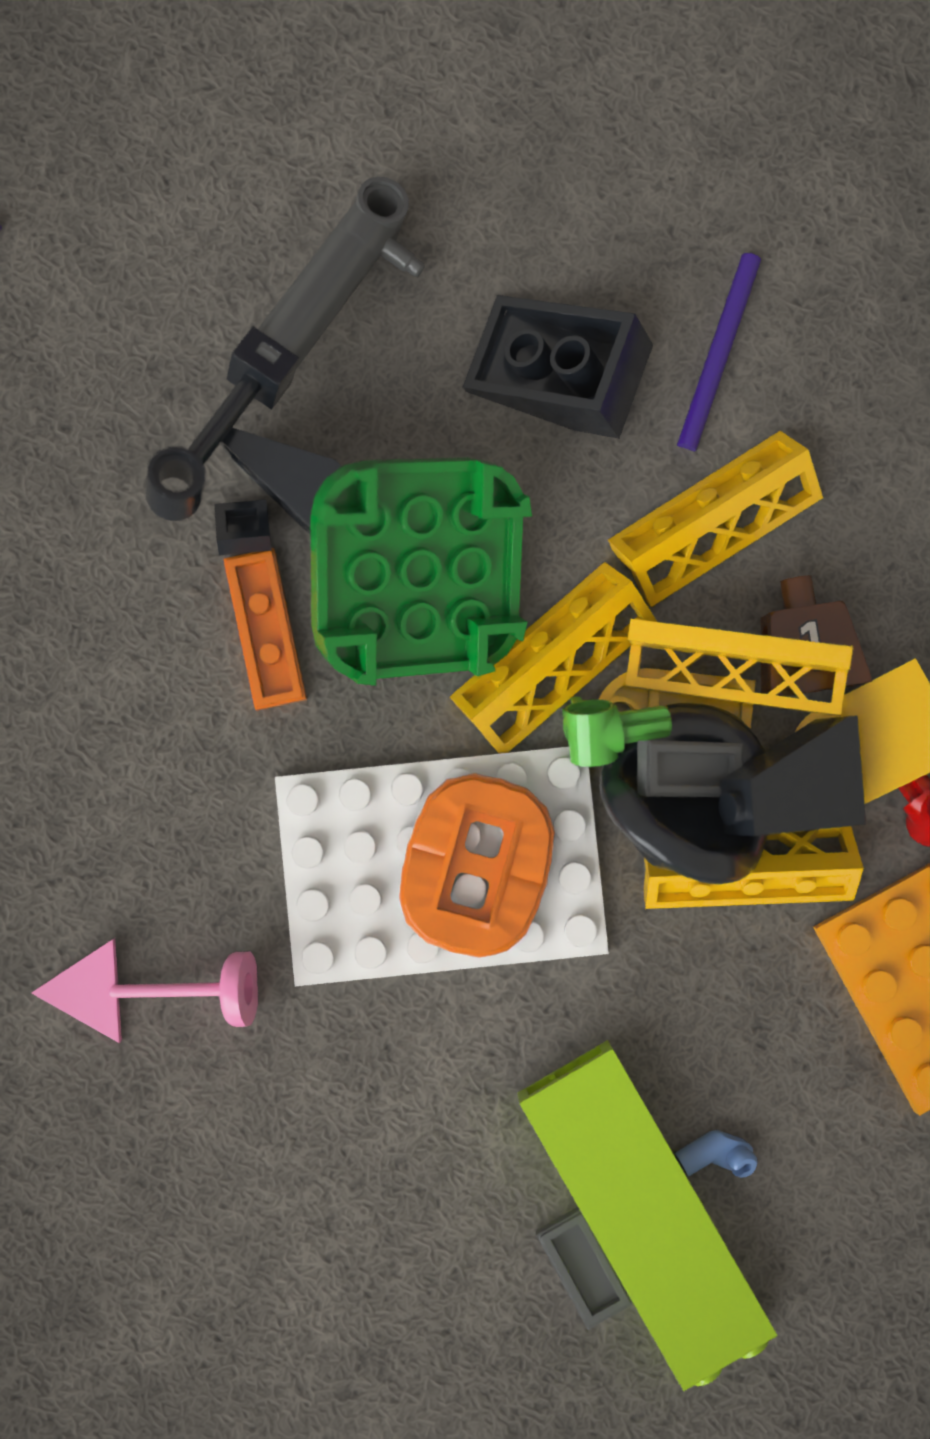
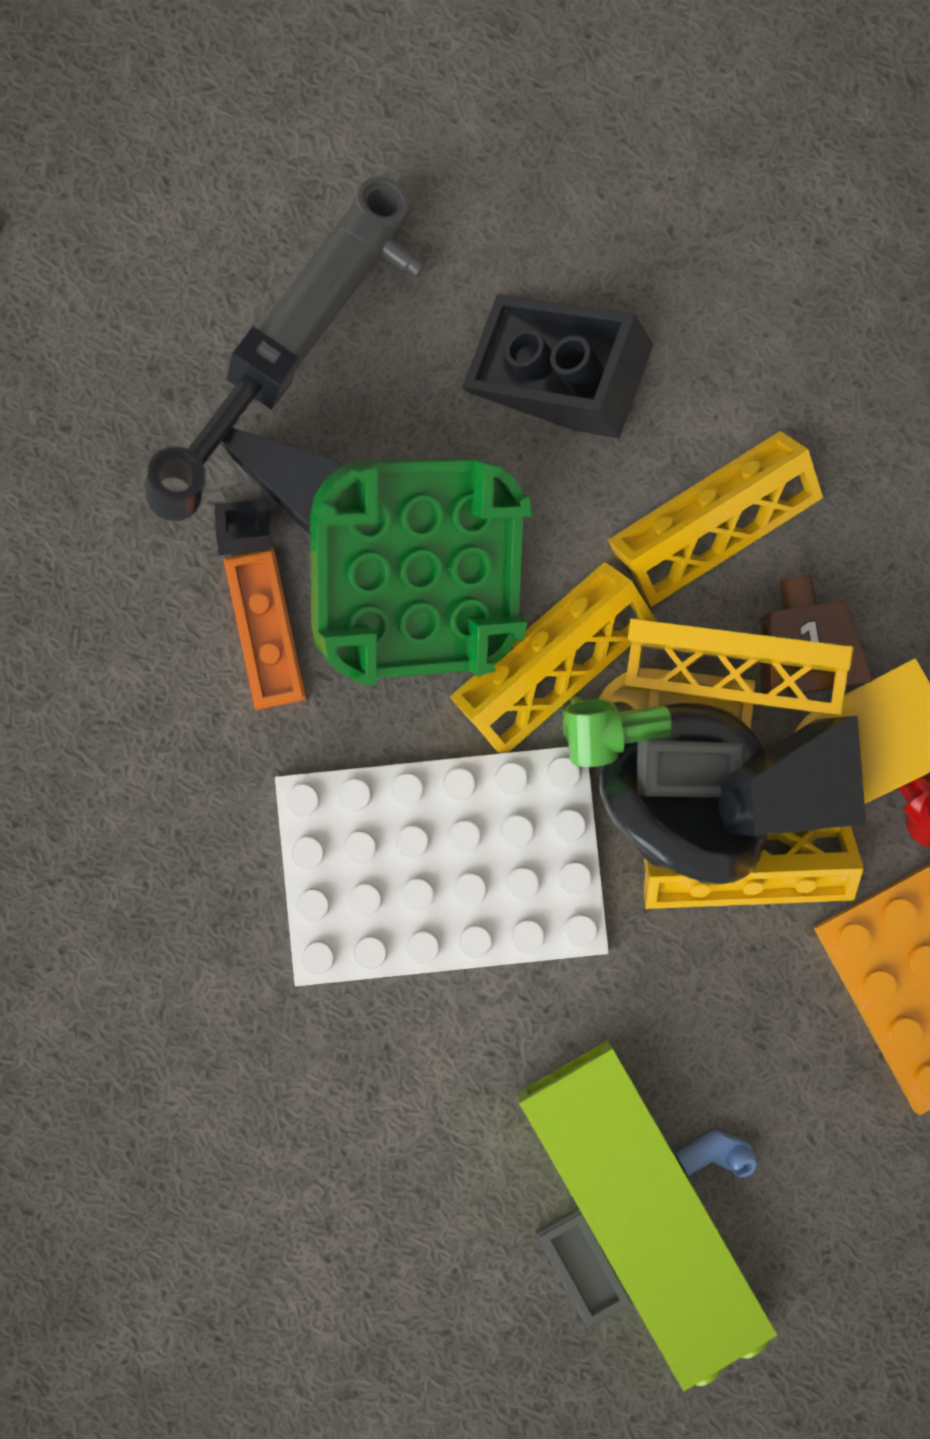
(92, 990): bright pink piece -> none
(514, 875): orange piece -> none
(719, 351): dark purple bar -> none

